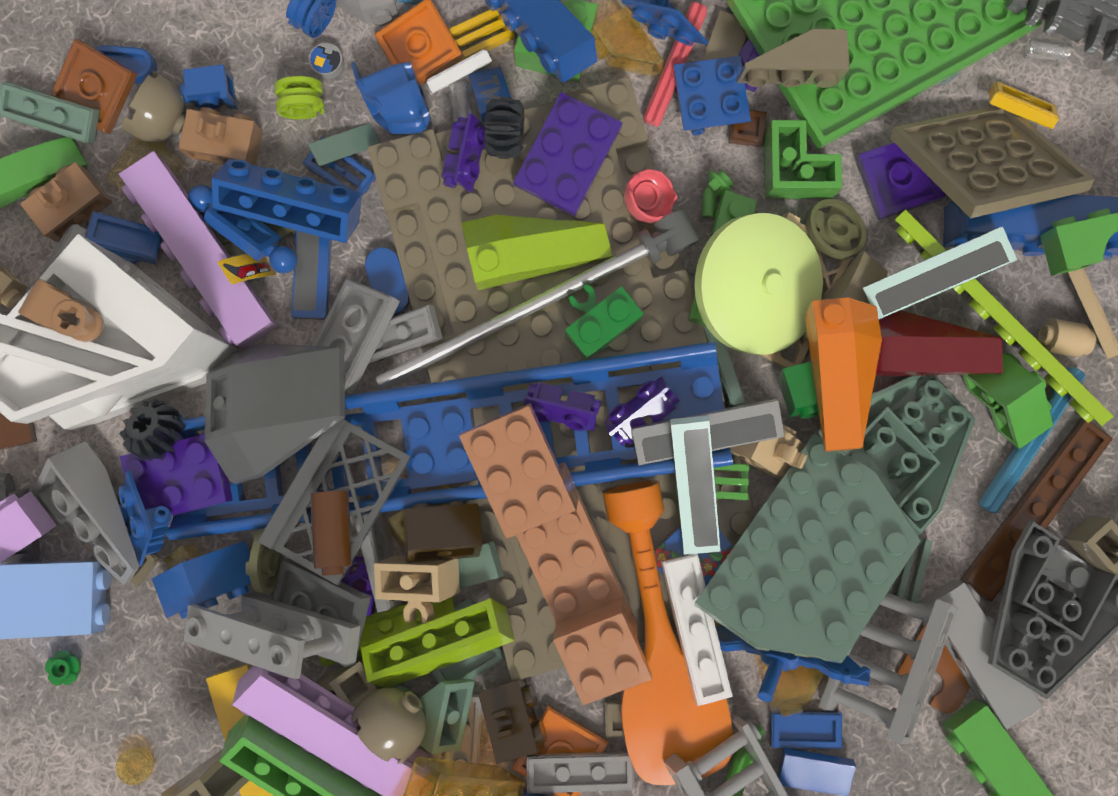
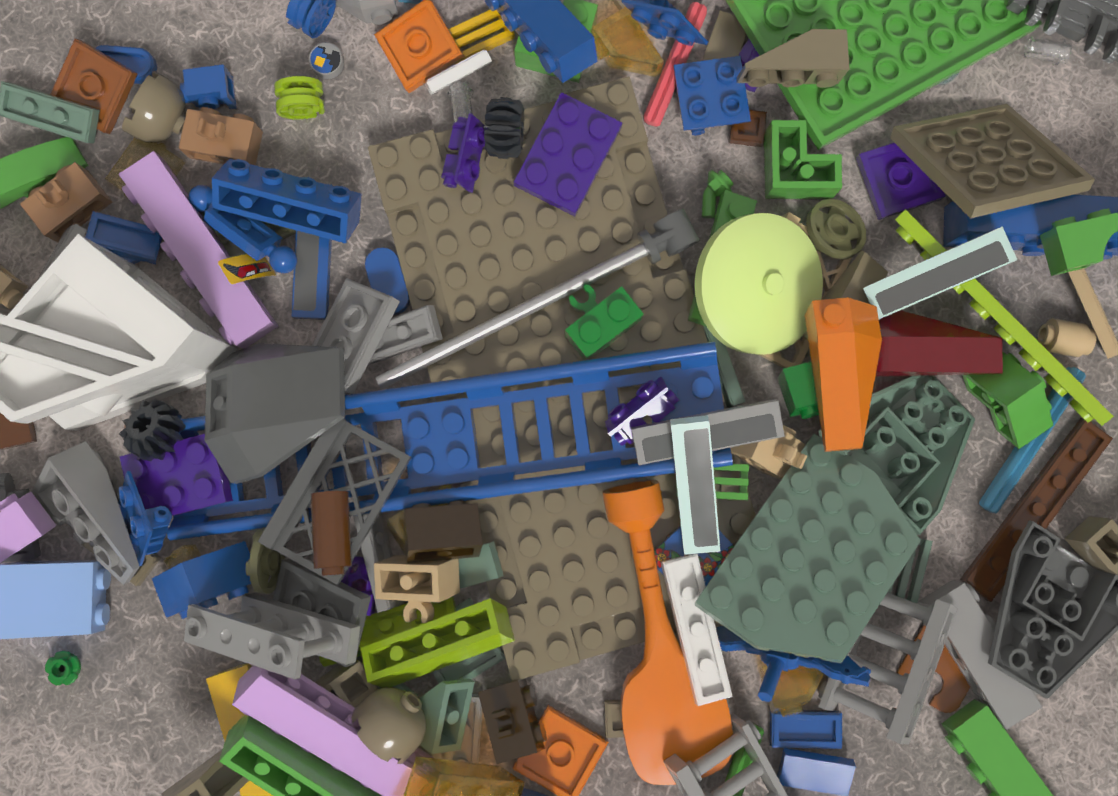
(60, 312): medium nougat piece -> none
(135, 765): clear yellow tile -> none
(343, 144): sand green sticker -> none
(362, 186): blue tile -> none
(395, 98): blue piece -> none
(488, 85): blue tile -> none
(521, 248): lime wedge -> none
(547, 515): nougat bracket -> none
(576, 413): dark purple hinge -> none
(579, 772): light grey tile -> none
(649, 196): coral hair -> none
(1023, 104): yellow tile -> none

